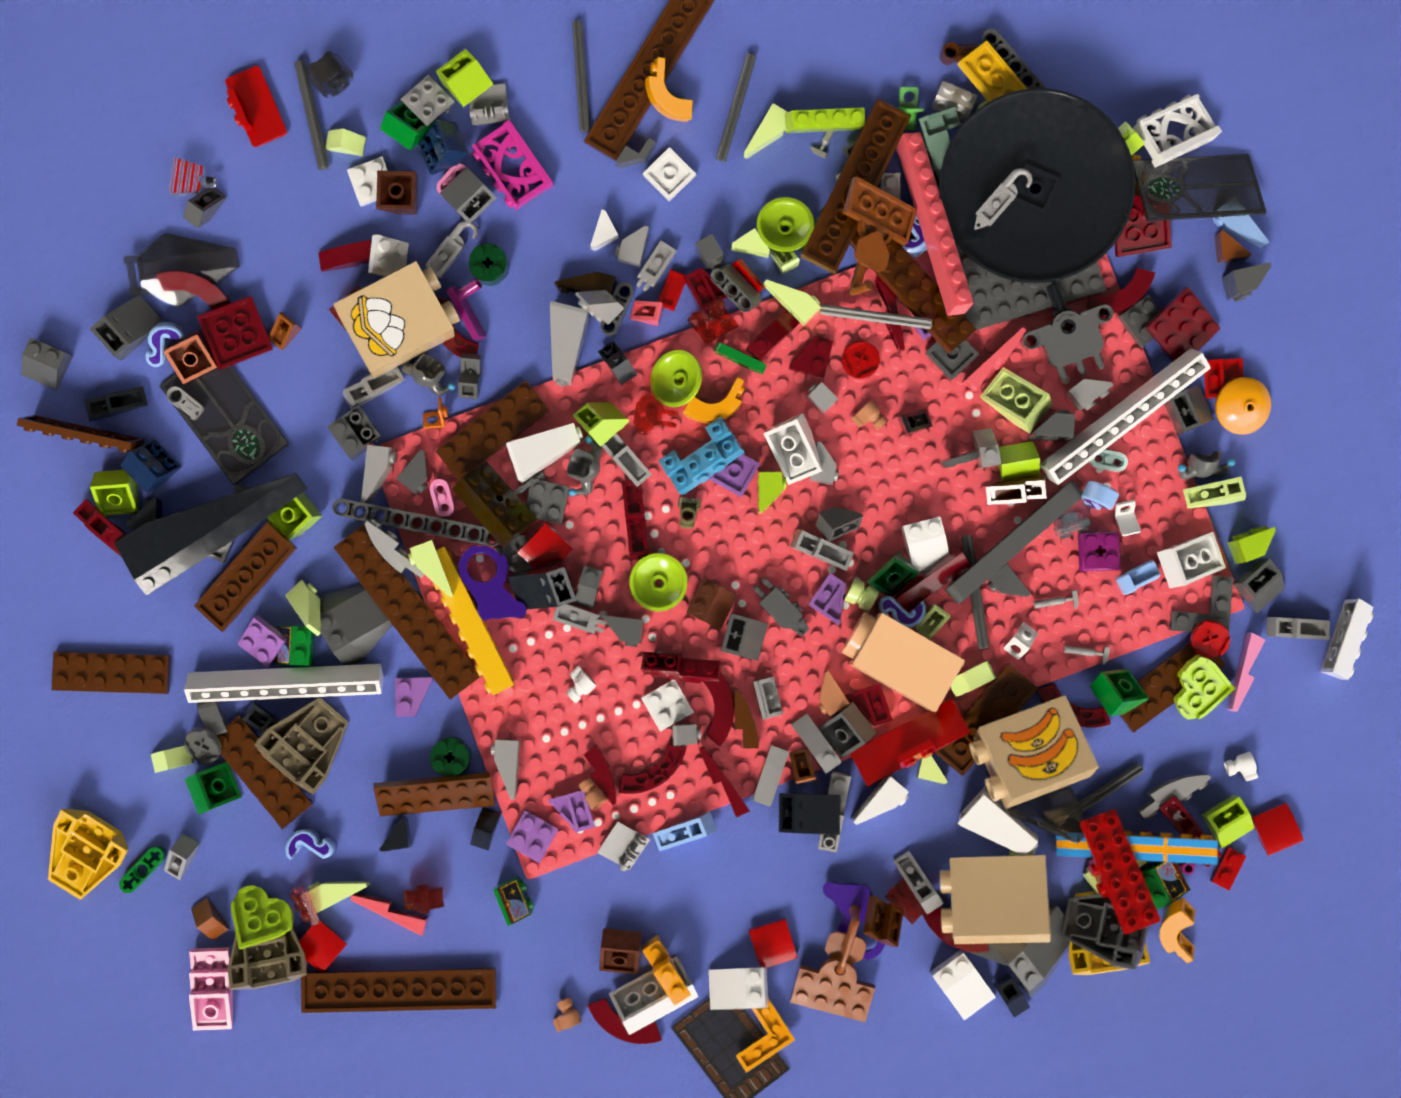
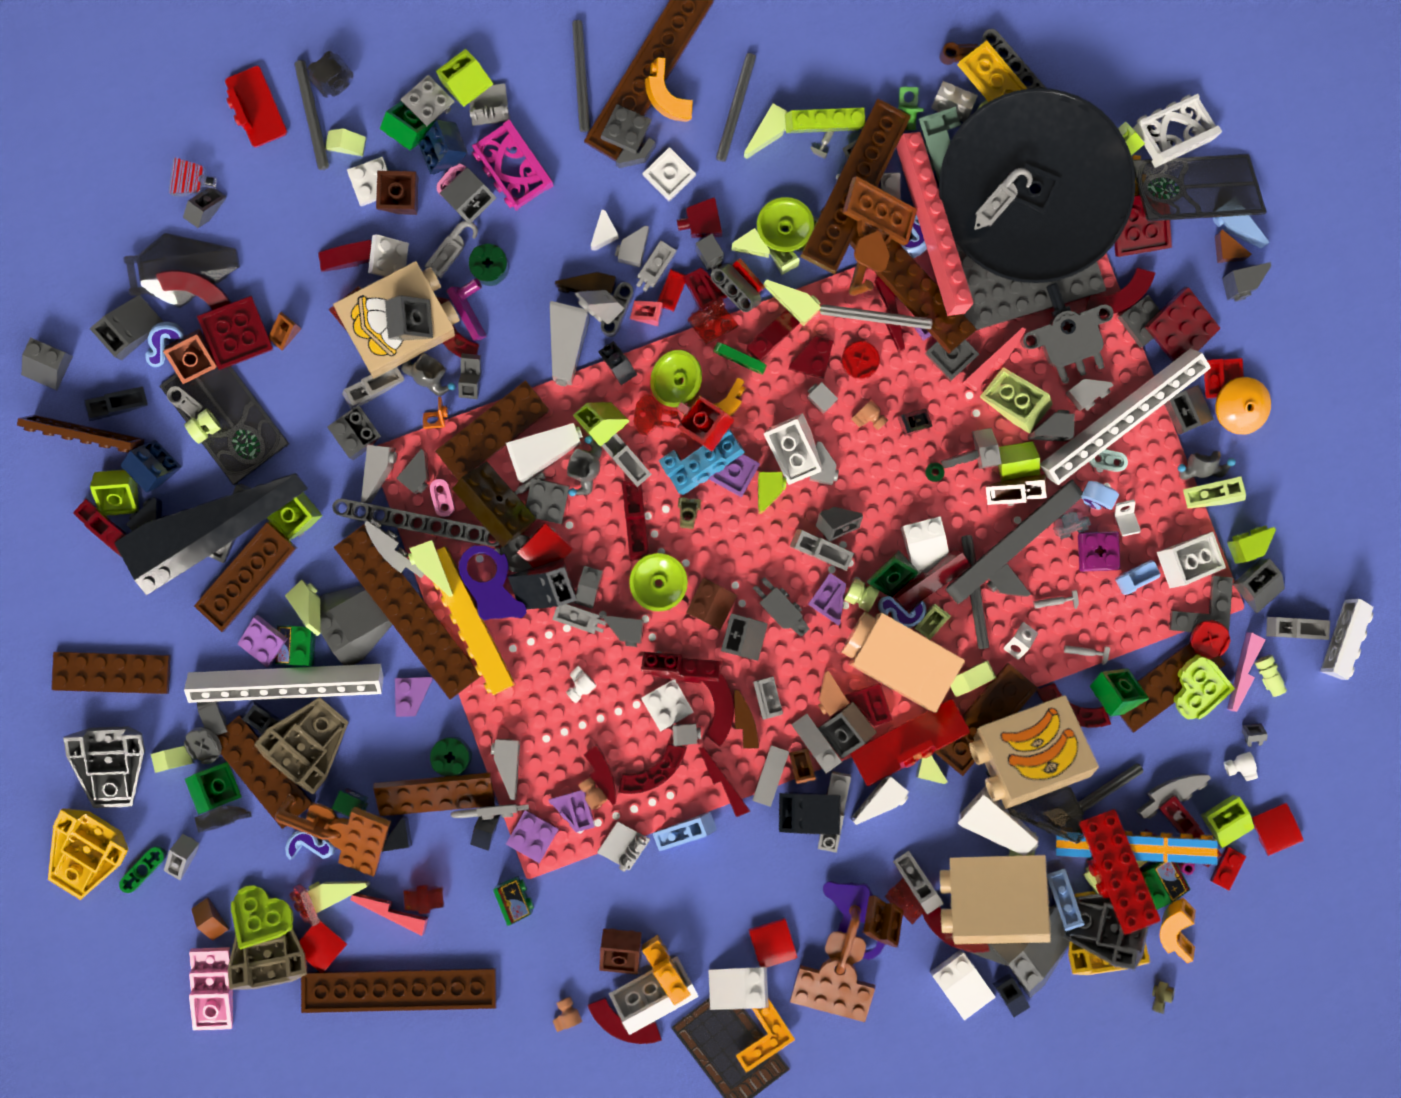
(107, 763): none -> dark grey wedge
(196, 428): none -> yellowish green wheel
(220, 817): none -> clear smoke slope
(347, 800): none -> dark green brick
(358, 838): none -> dark orange plate
(408, 318): none -> dark grey slope
(489, 812): none -> light grey plate
(626, 129): none -> dark grey plate
(702, 220): none -> dark red torso
(704, 422): none -> red hinge
(928, 472): none -> dark green plate
(1065, 899): none -> light blue plate
(1162, 994): none -> olive plate
(1254, 733): none -> dark grey tile
(1271, 676): none -> yellowish green axle

